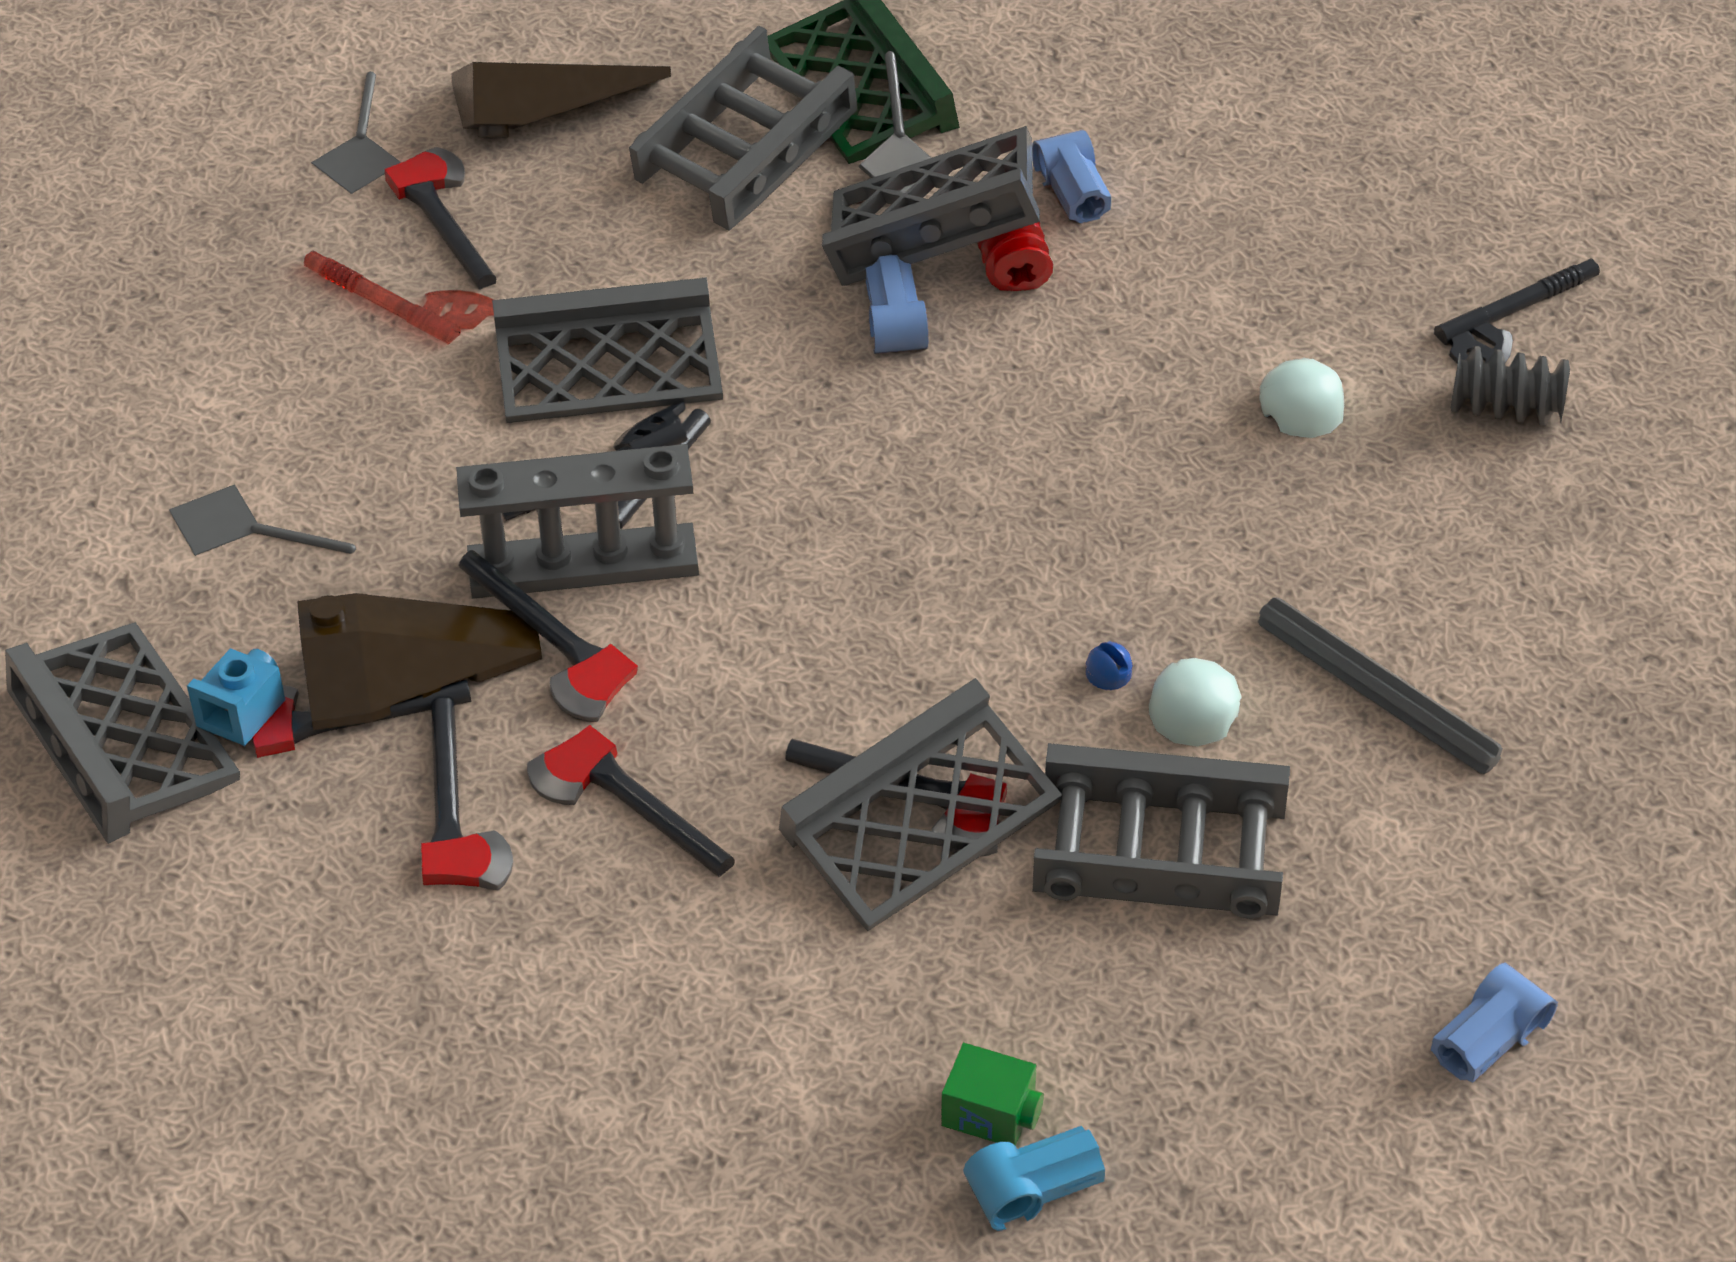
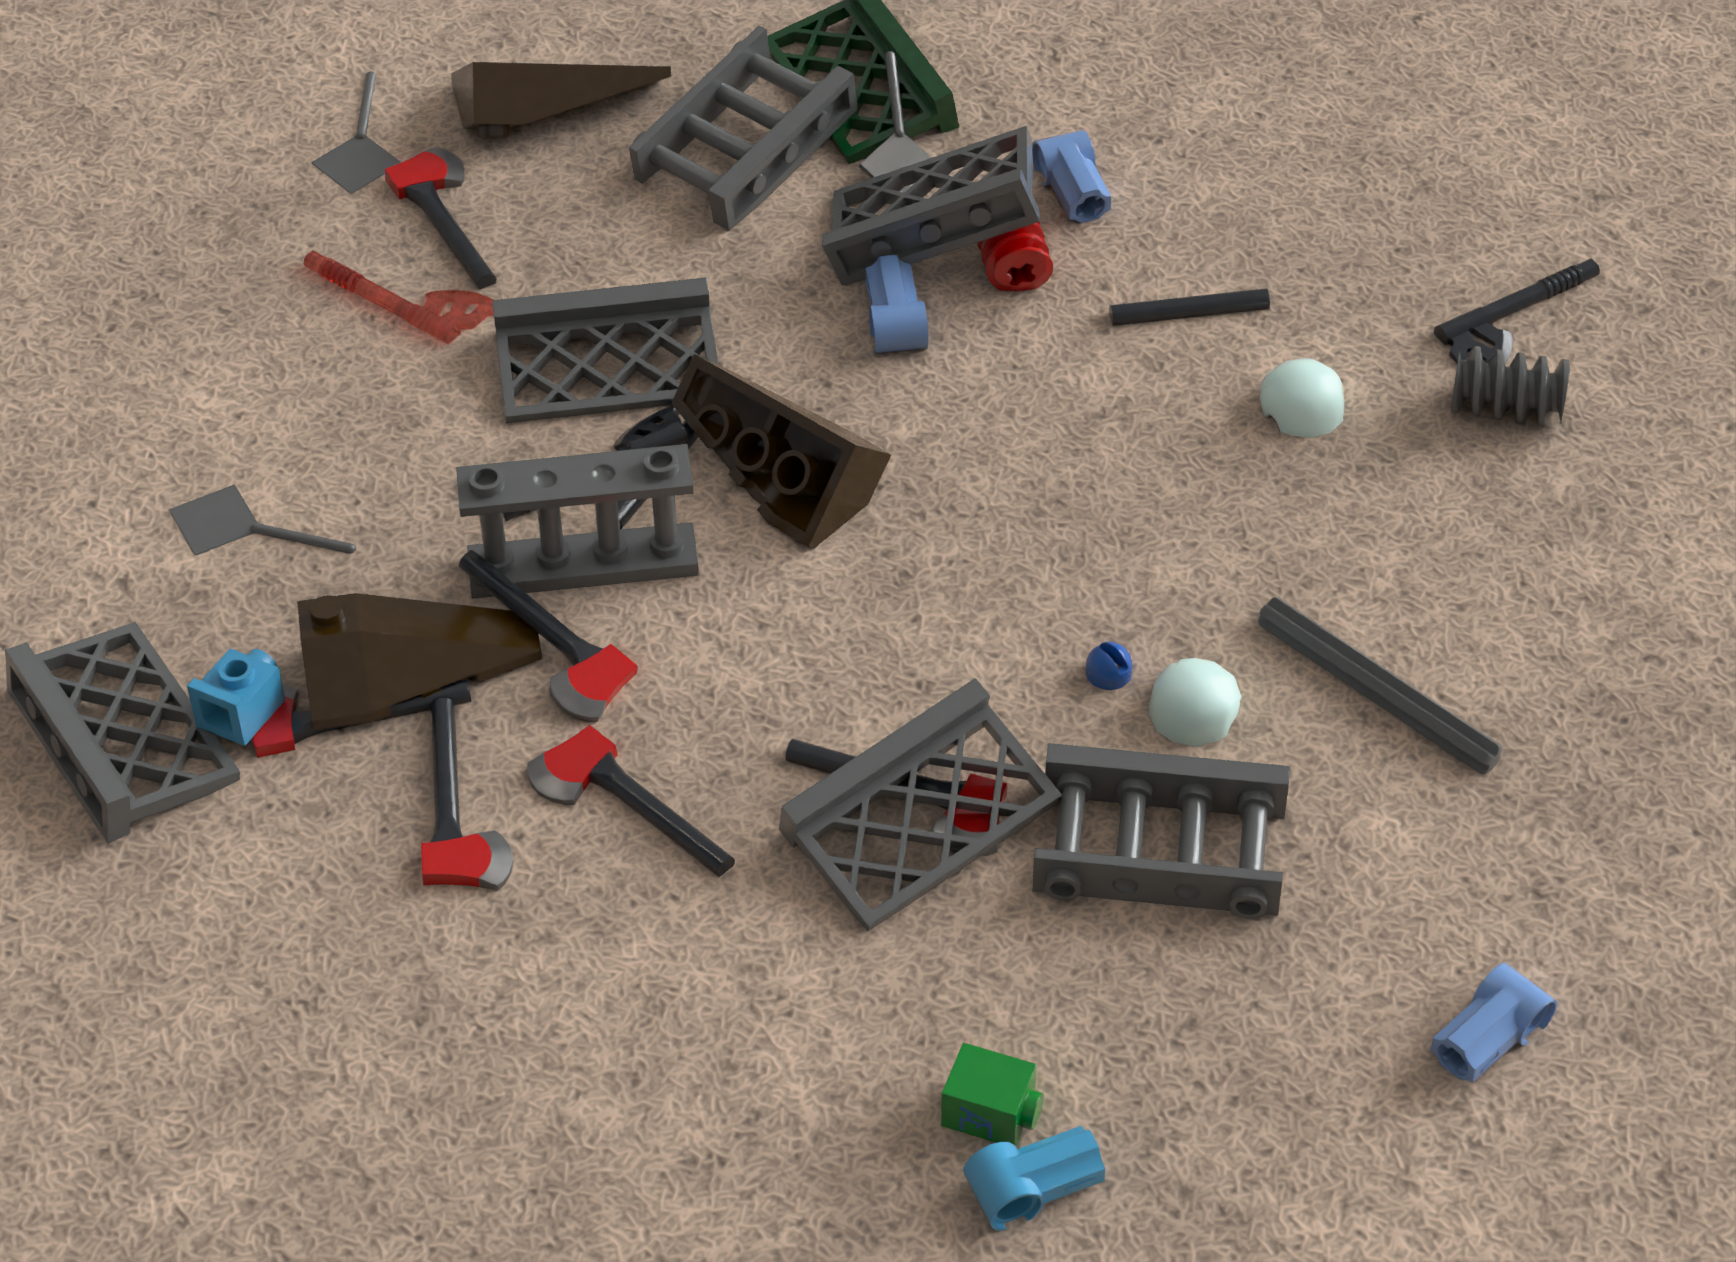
(787, 458): none -> dark brown wedge
(1189, 307): none -> black bar

